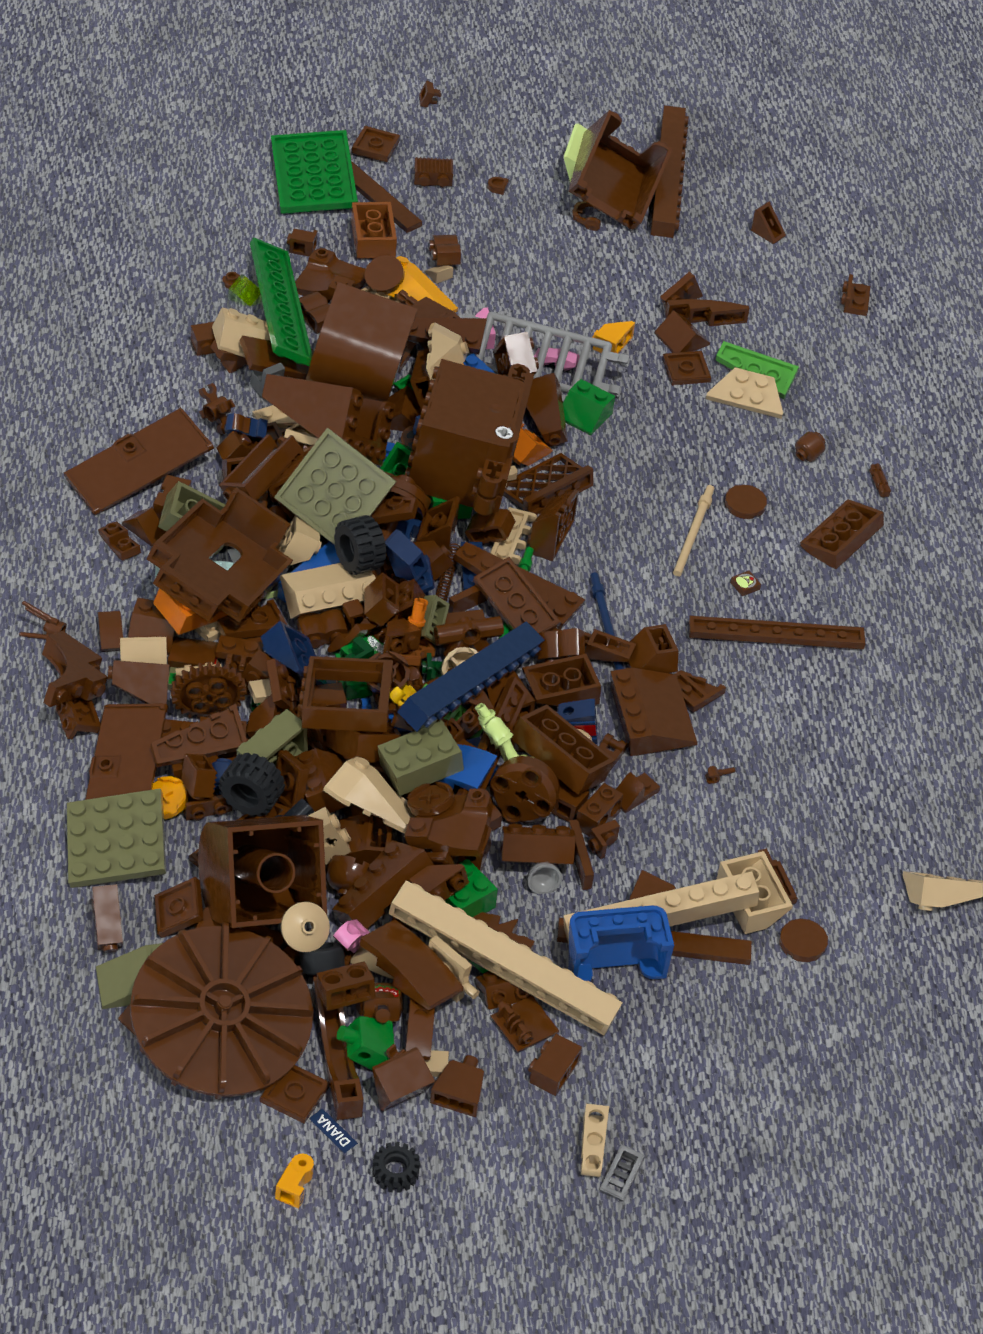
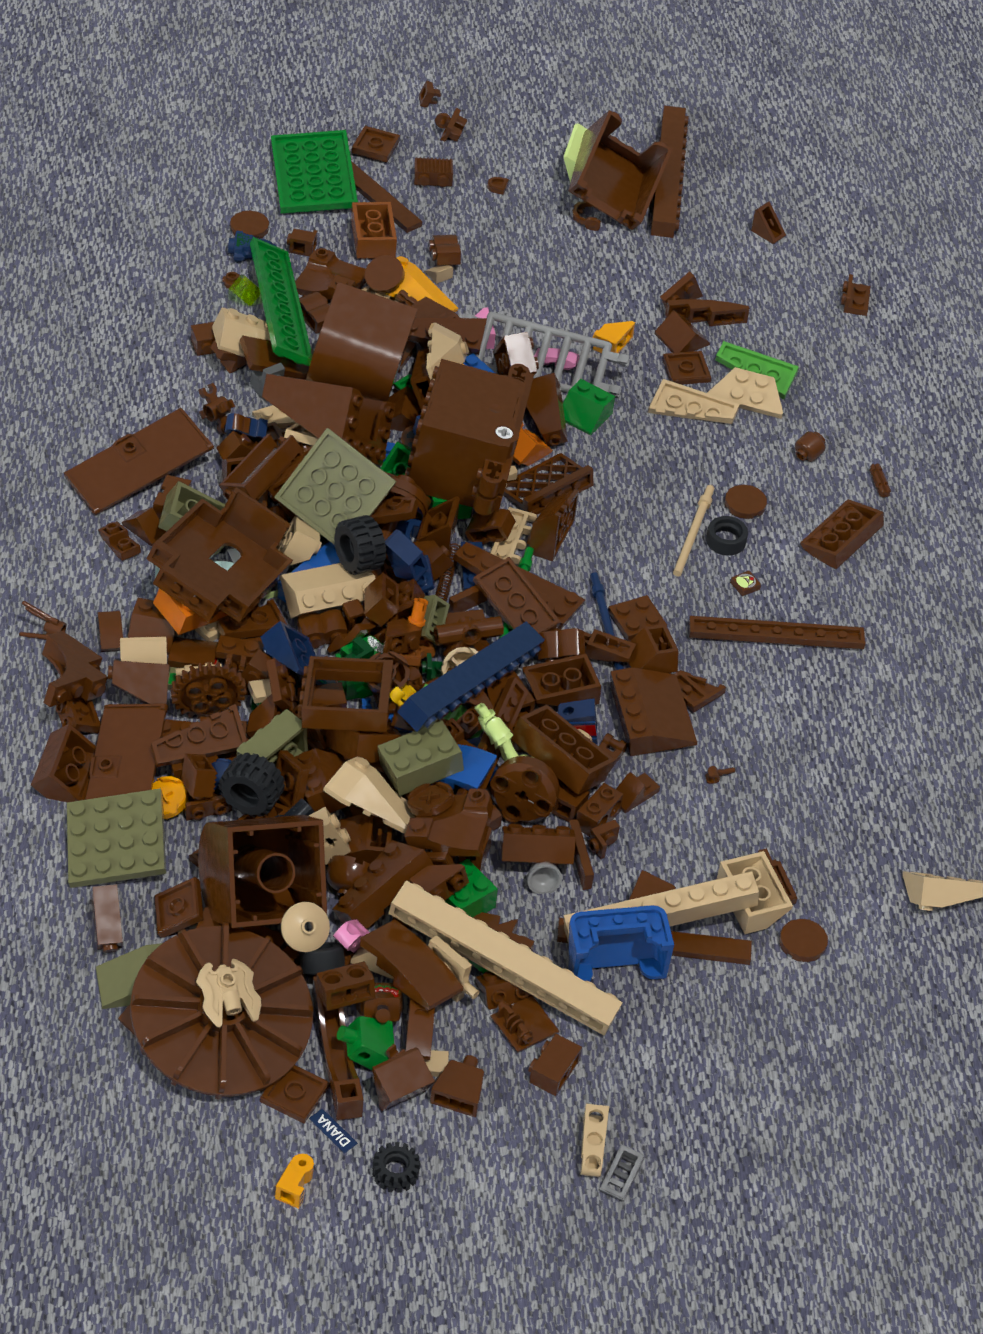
(64, 766): none -> reddish brown slope
(229, 989): none -> tan piece
(240, 246): none -> dark blue rock
(250, 223): none -> reddish brown tile
(453, 126): none -> reddish brown hips
(634, 616): none -> reddish brown plate
(690, 403): none -> tan wing
(724, 546): none -> black tyre

